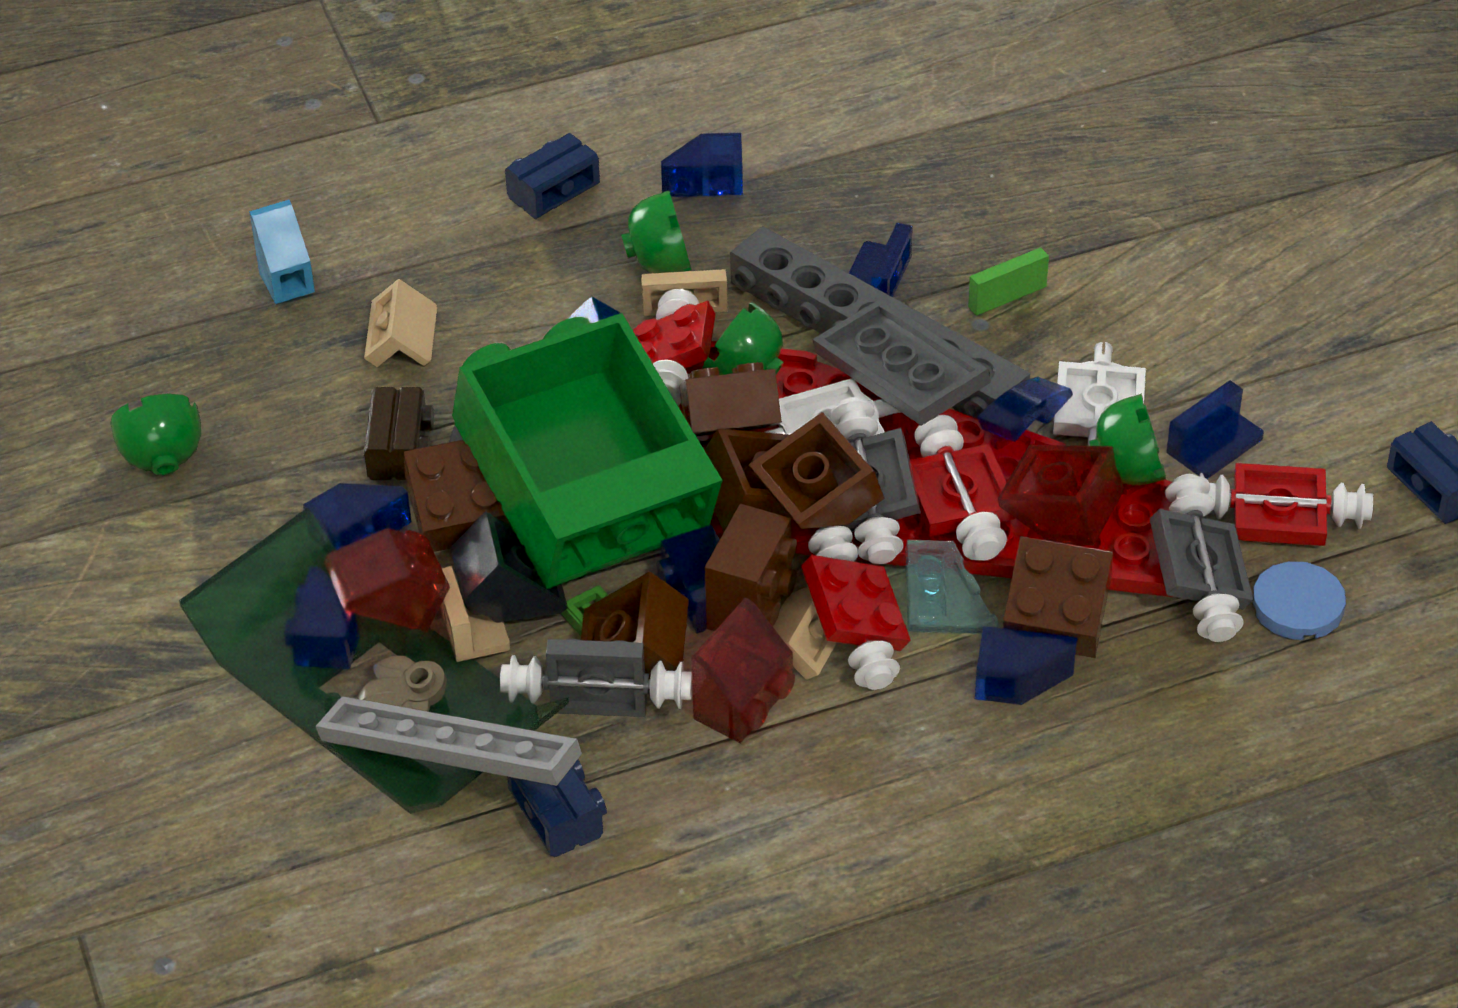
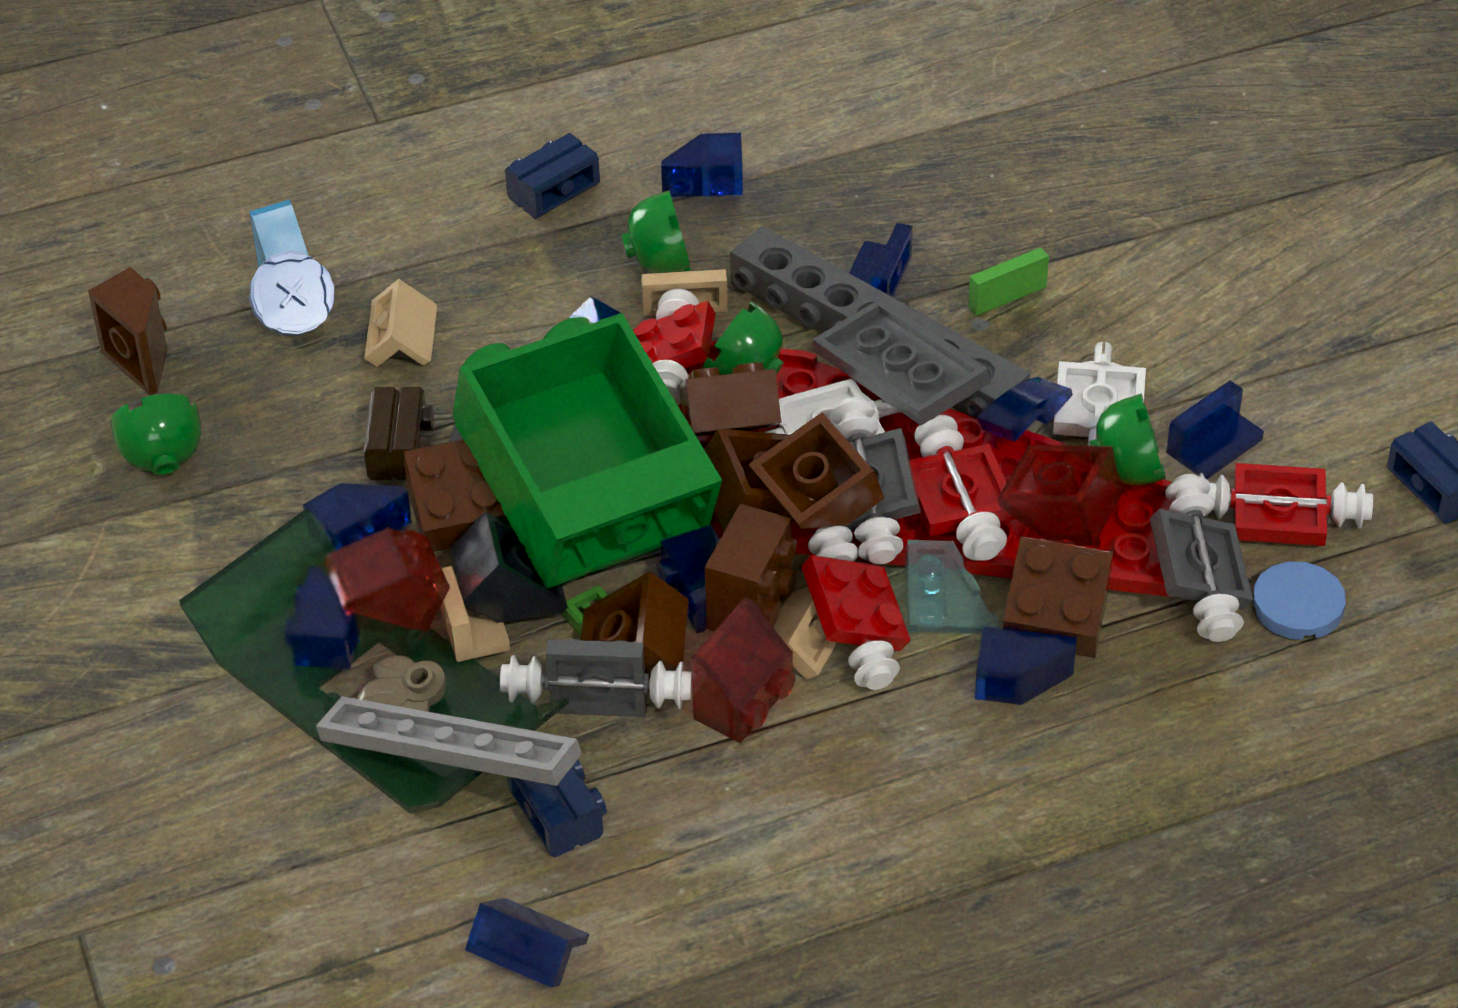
(131, 327): none -> reddish brown slope
(291, 293): none -> tile
(523, 940): none -> clear blue panel

